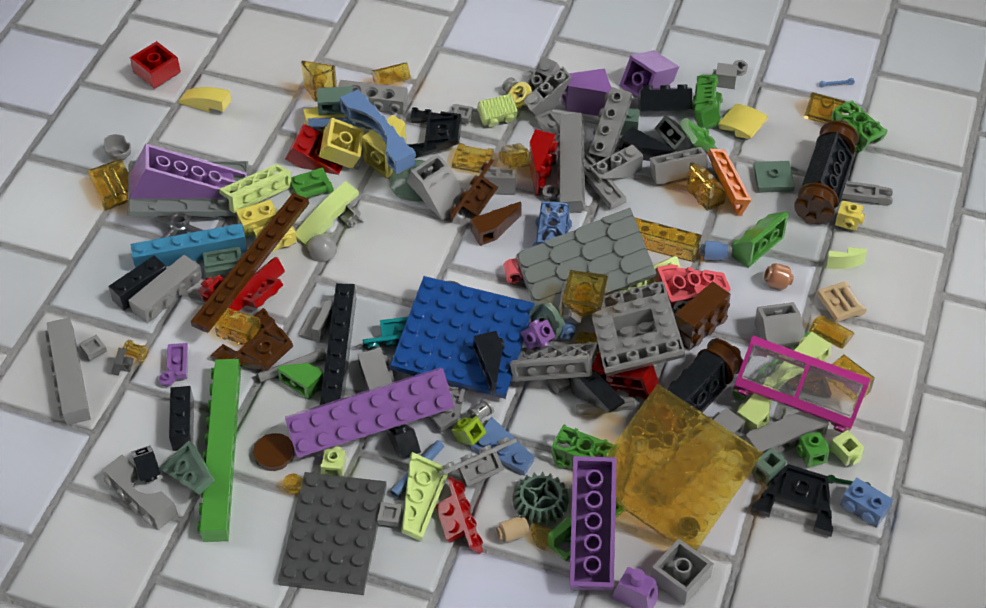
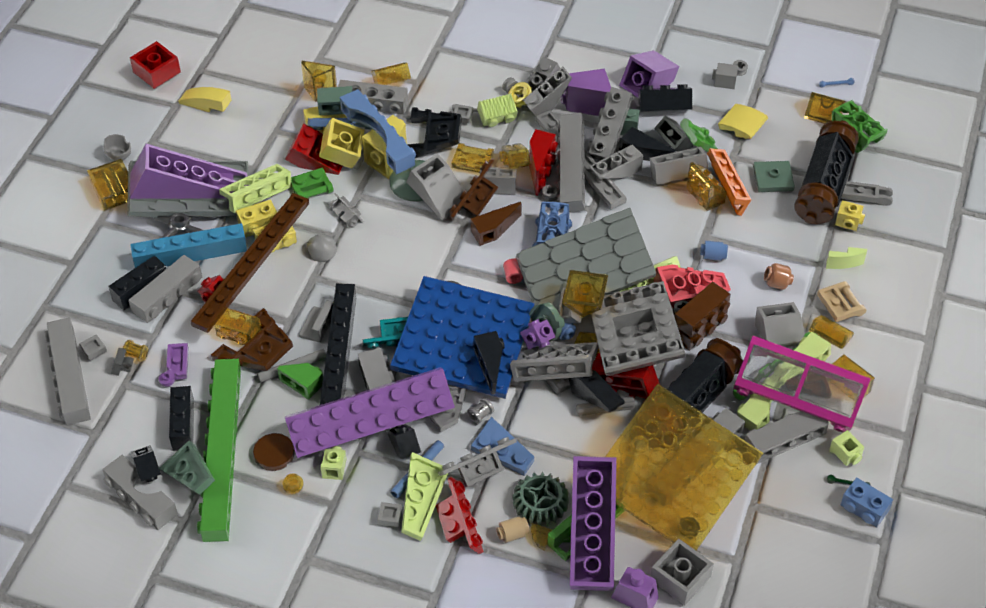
(221, 261): sand green plate -> none
(260, 286): red bracket -> none
(322, 217): yellowish green slope -> none
(333, 534): dark grey plate -> none
(463, 429): lime brick -> none
(592, 446): bright green piece -> none
(669, 240): clear yellow brick -> none
(707, 101): bright green piece -> none
(760, 238): bright green slope -> none
(769, 466): sand green brick -> none
(800, 489): black wing -> none
(813, 449): bright green brick -> none

